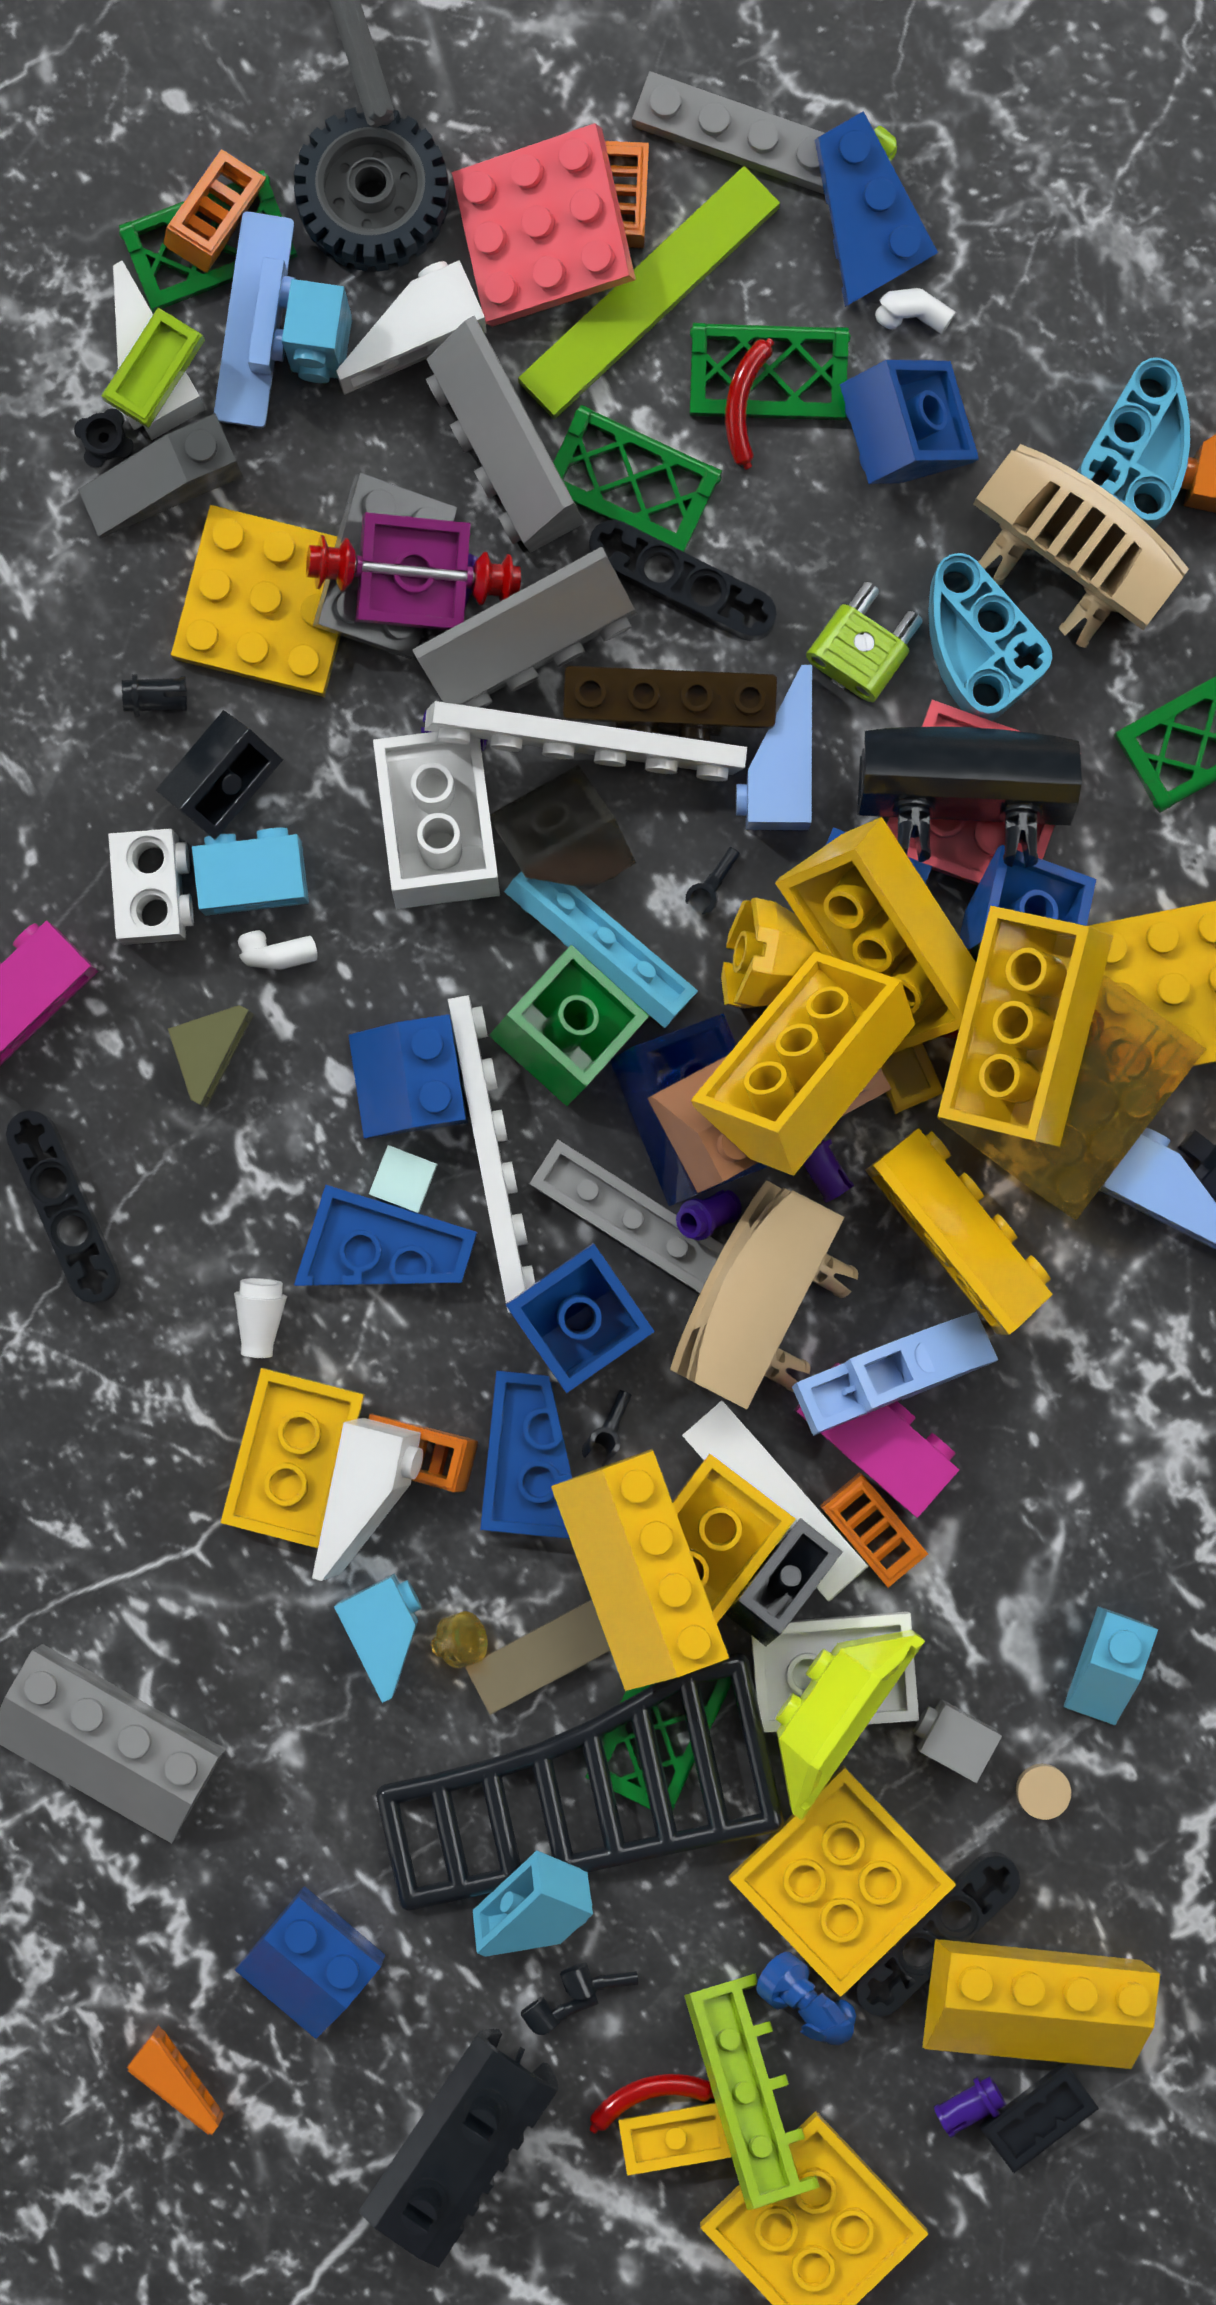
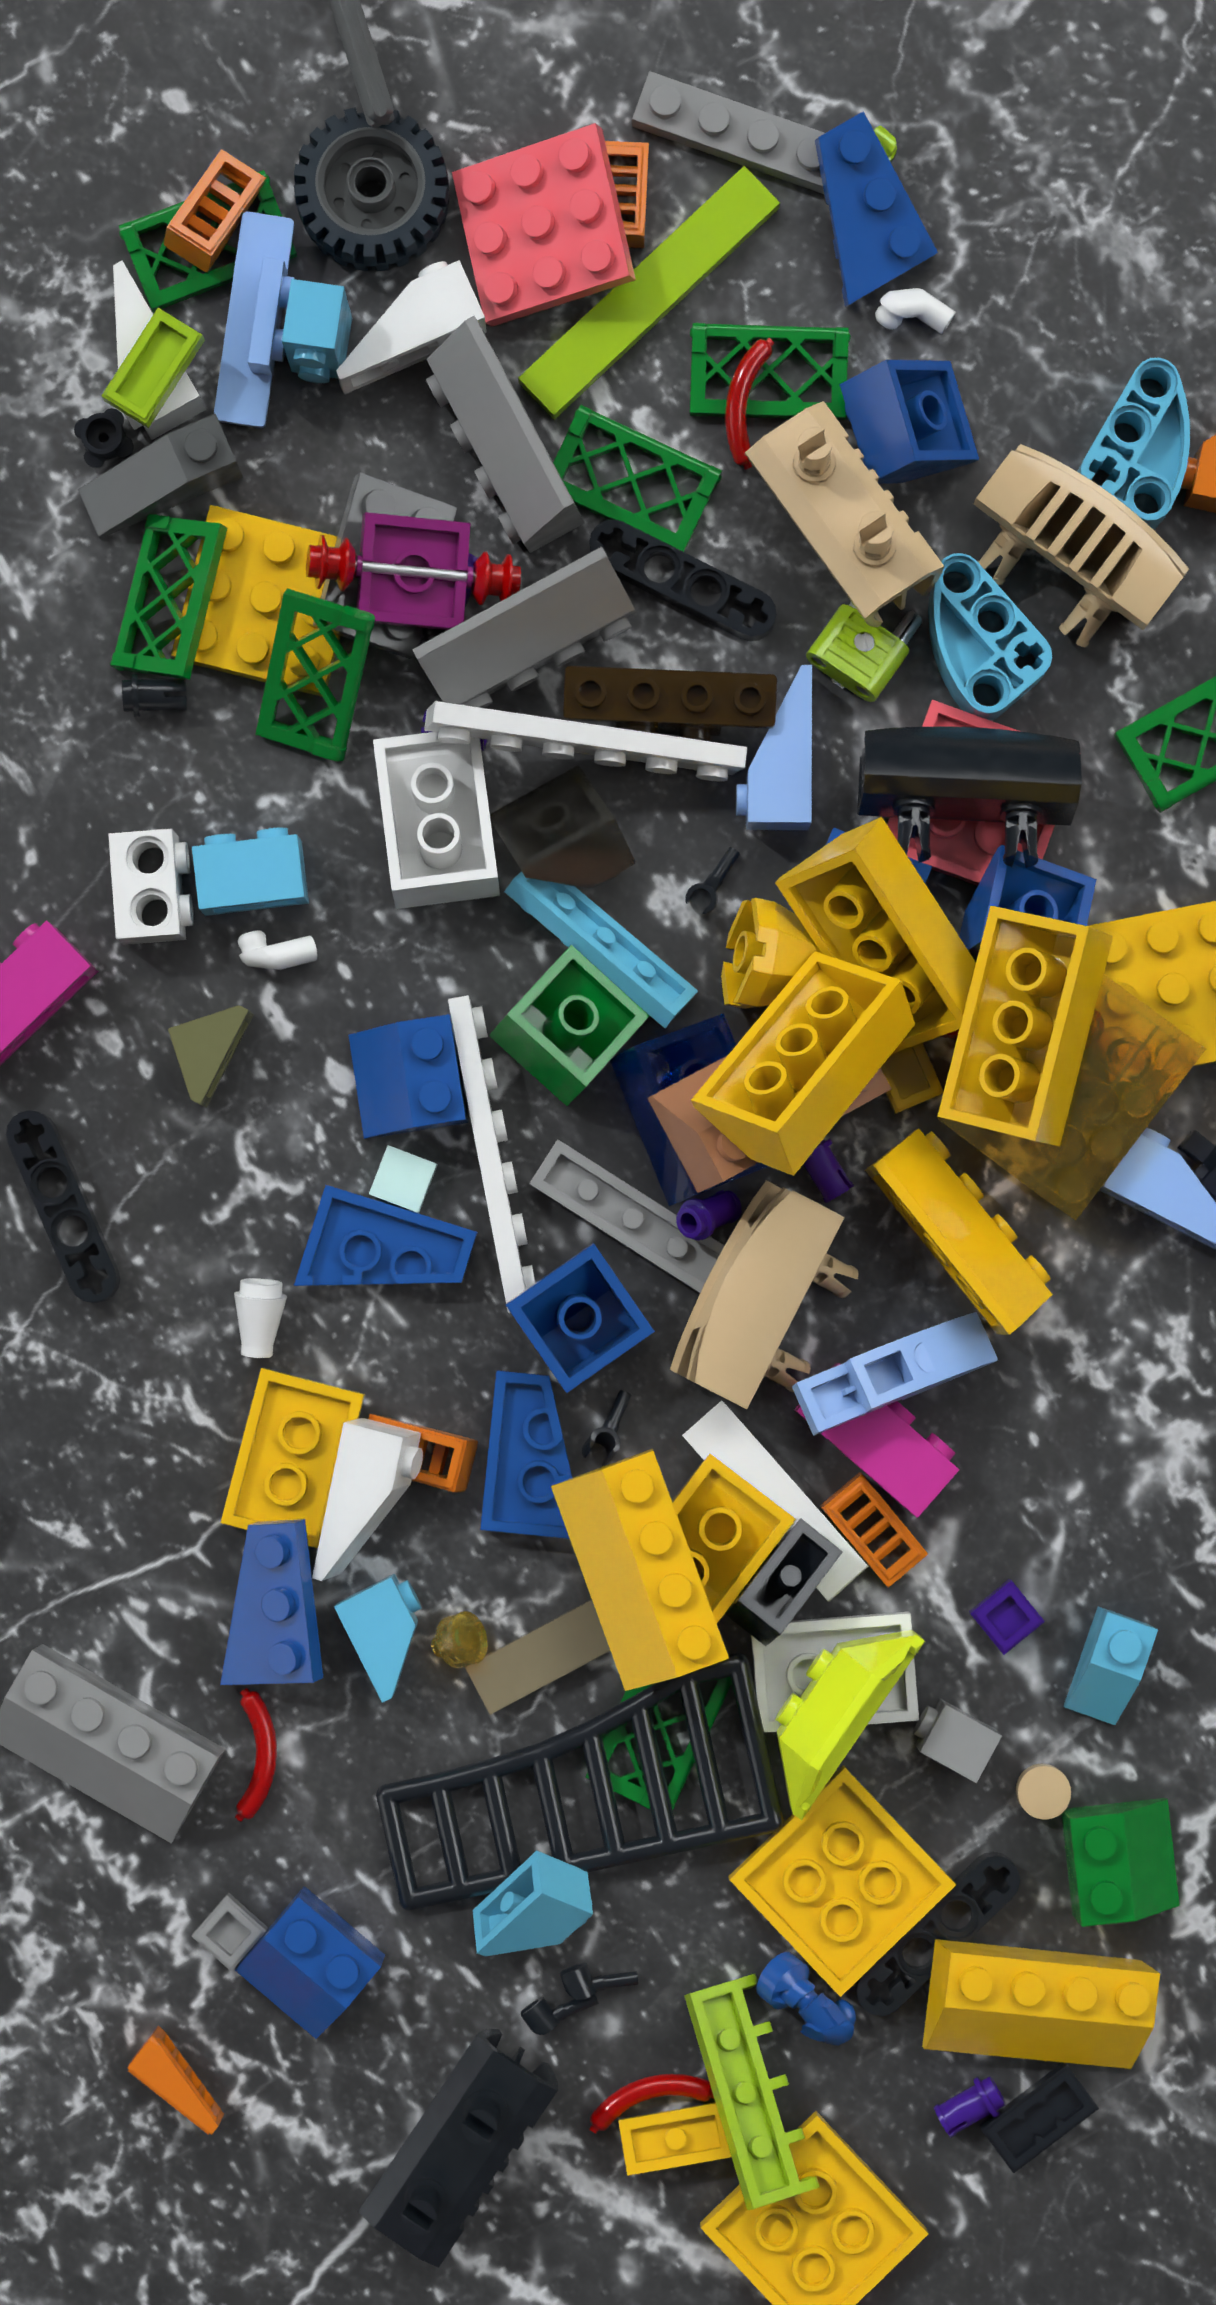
(192, 623): none -> green window
(219, 774): black brick -> none
(230, 1931): none -> light grey tile
(265, 1755): none -> red piece
(274, 1610): none -> blue wing
(276, 687): none -> green window
(844, 512): none -> tan piece
(1006, 1616): none -> dark purple tile
(1120, 1861): none -> green slope

